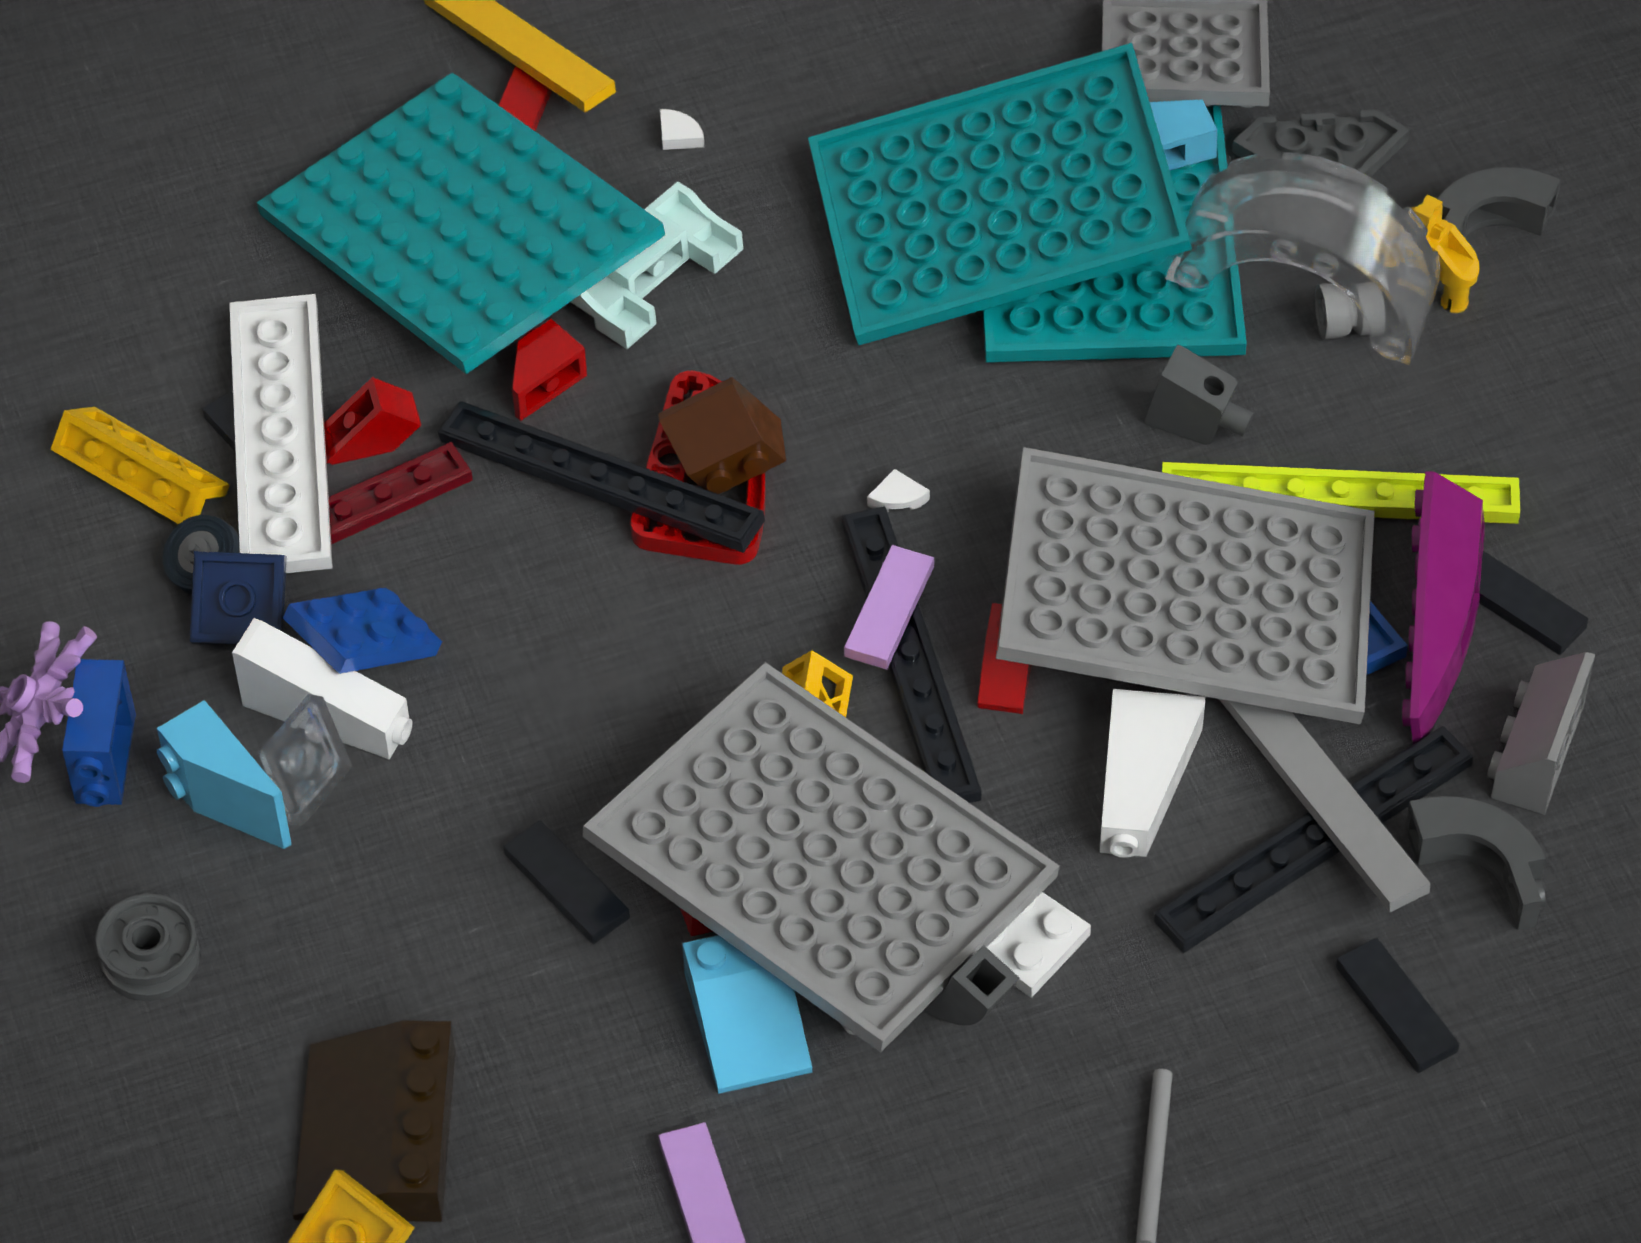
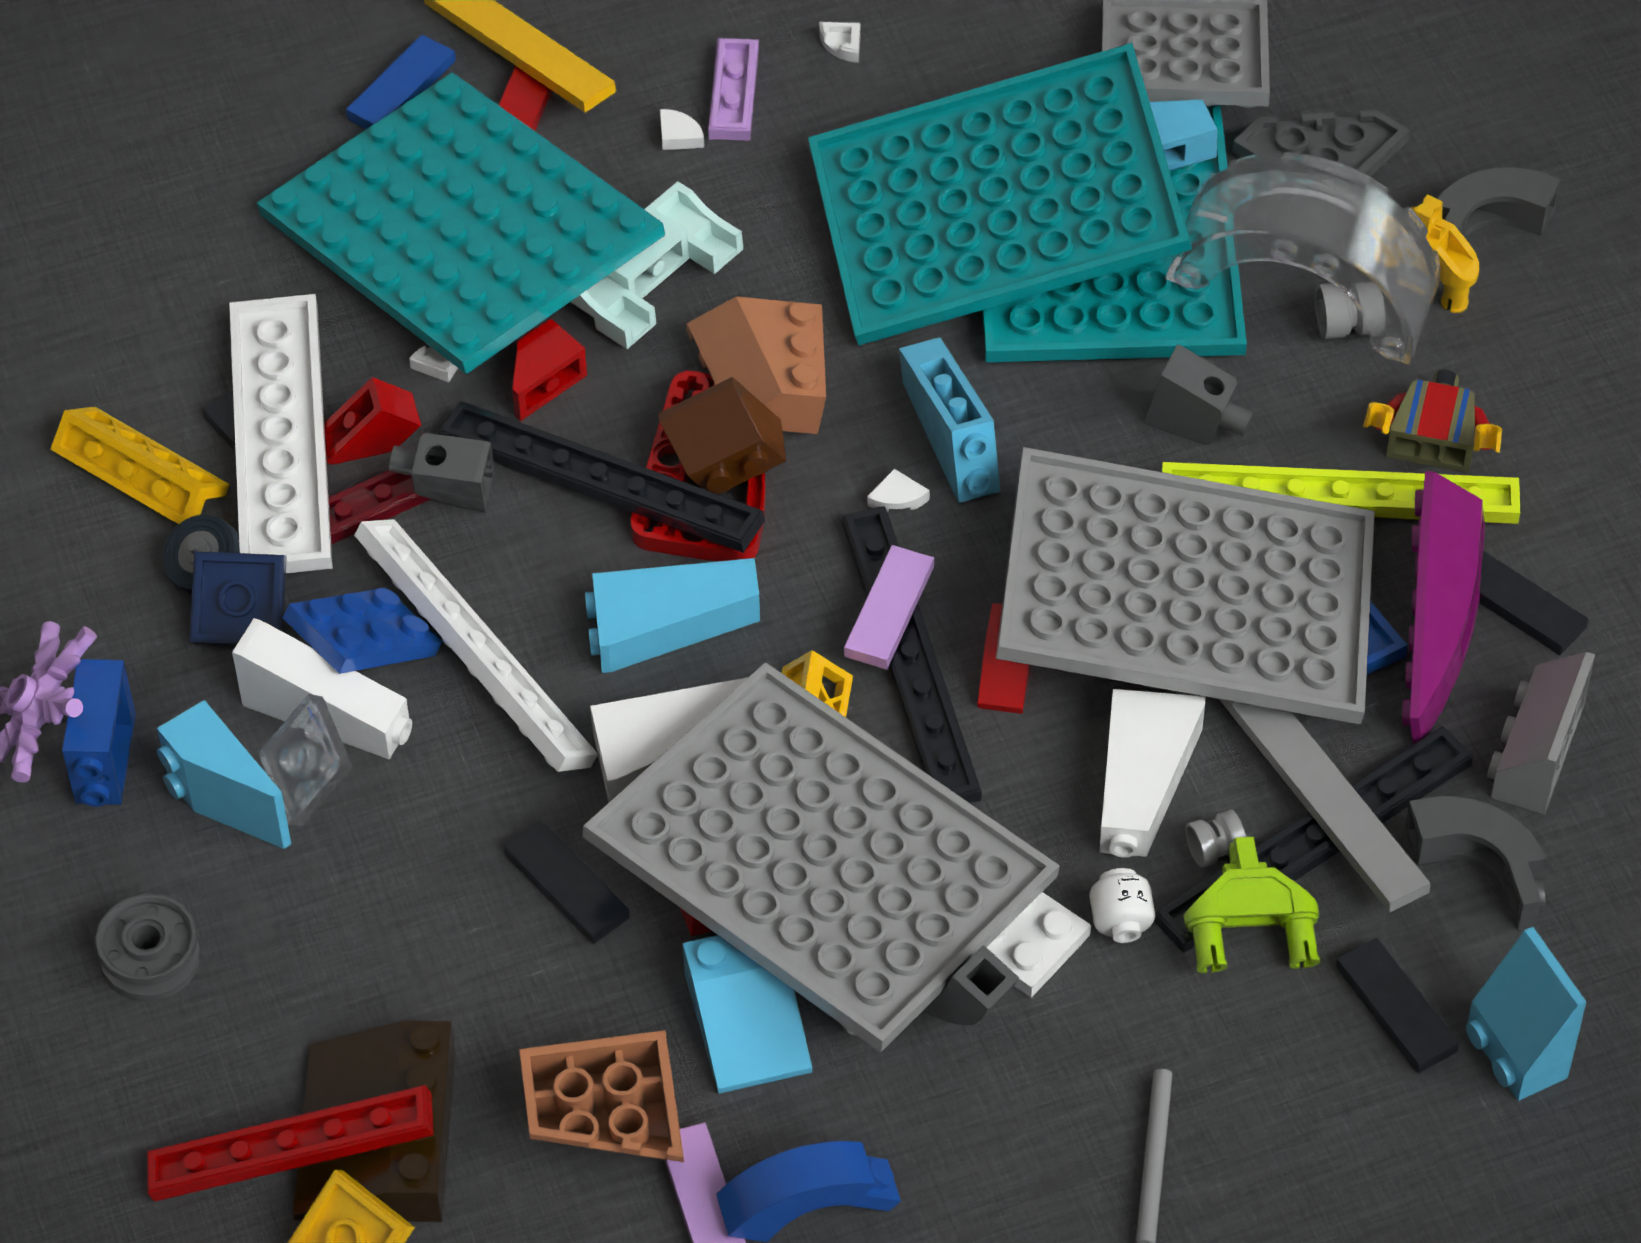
(290, 1143): none -> red tile
(401, 81): none -> blue tile
(432, 363): none -> white tile
(448, 469): none -> dark grey torso
(476, 645): none -> white plate
(604, 1095): none -> nougat wedge
(641, 729): none -> white slope
(668, 608): none -> medium azure slope
(733, 89): none -> lavender tile
(771, 352): none -> nougat wedge
(801, 1181): none -> blue arch
(841, 39): none -> white tile
(952, 419): none -> medium azure slope
(1122, 905): none -> white head
(1211, 839): none -> light grey wheel
(1249, 897): none -> lime connector
(1435, 424): none -> torso
(1527, 1018): none -> medium azure slope

